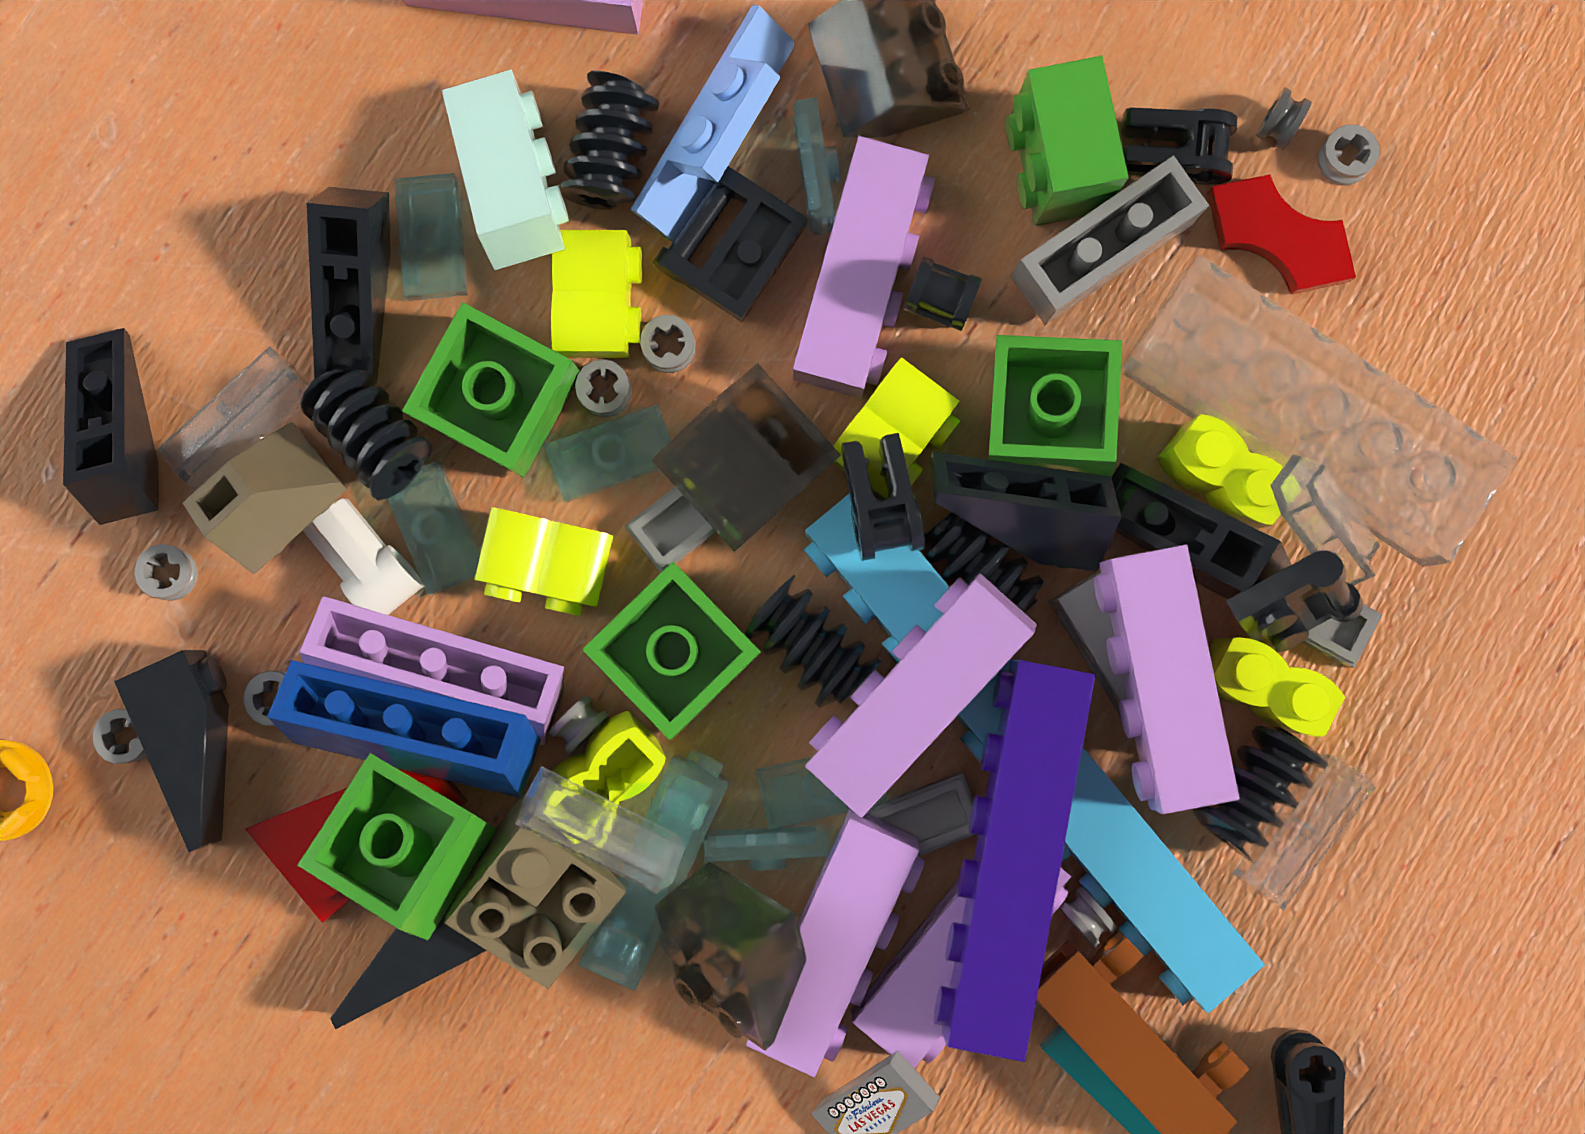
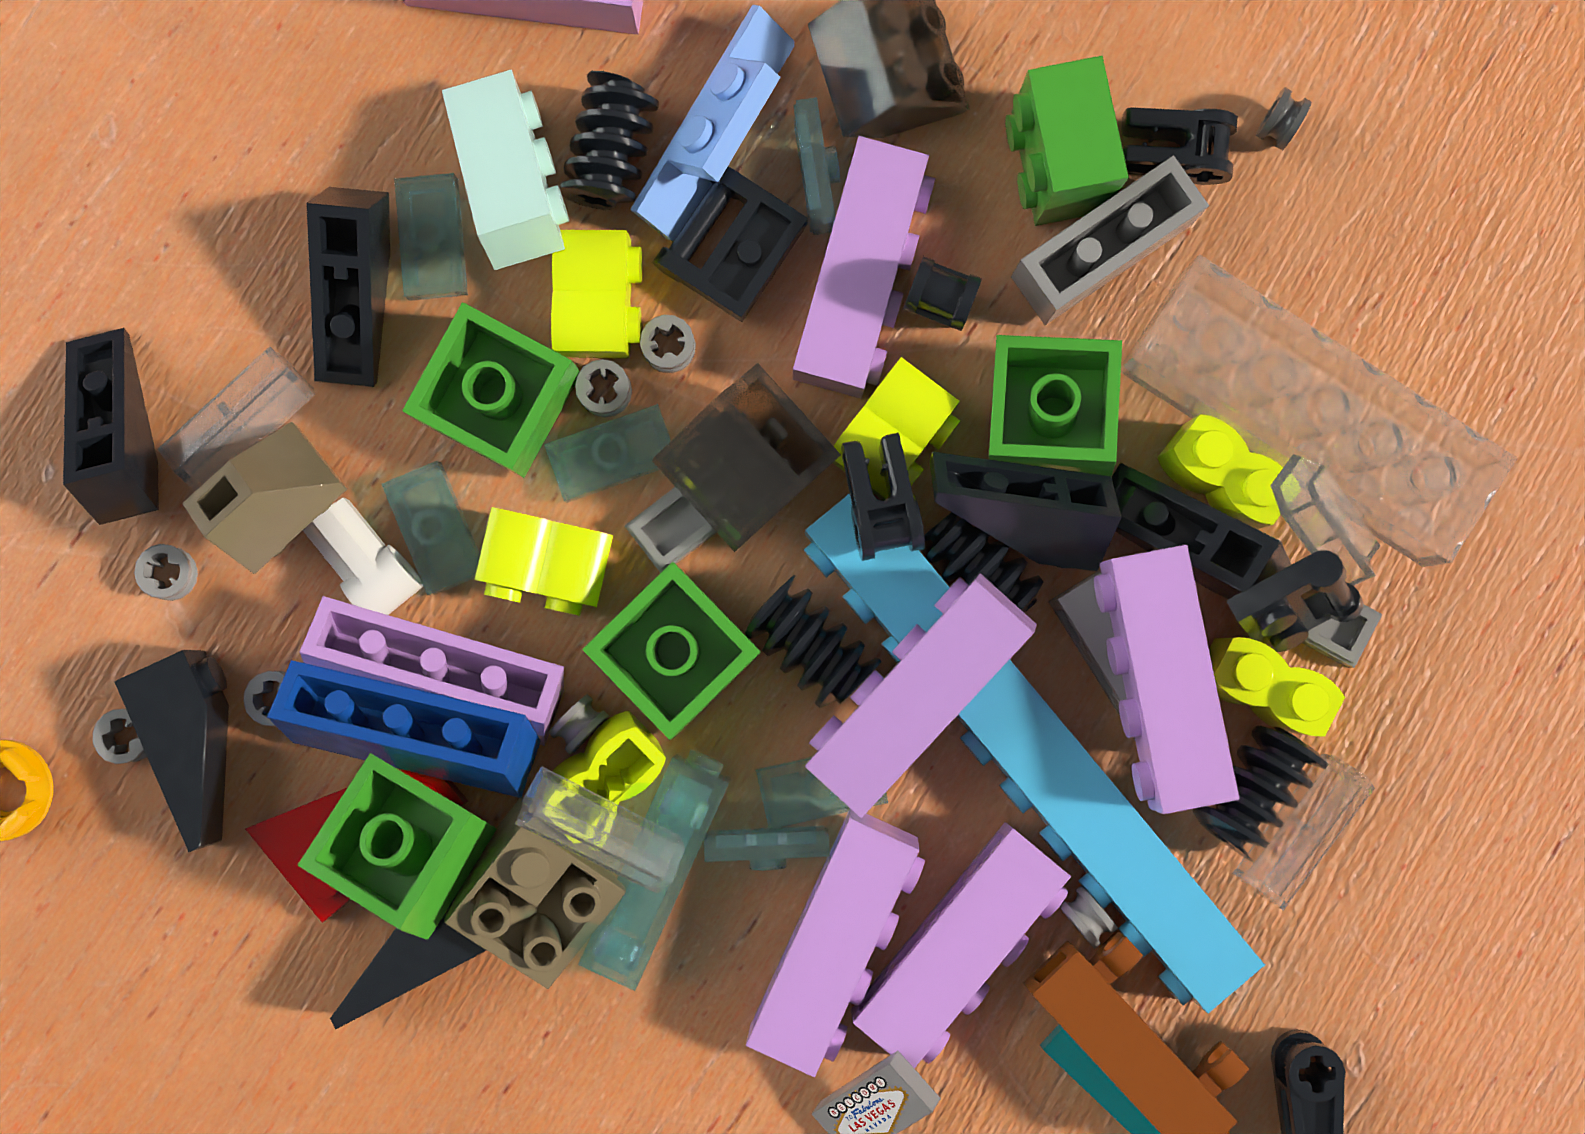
(366, 430): black piece -> none
(732, 952): clear smoke slope -> none
(933, 812): light grey tile -> none
(1015, 860): dark purple brick -> none
(1303, 249): red tile -> none
(1339, 173): light grey bush -> none

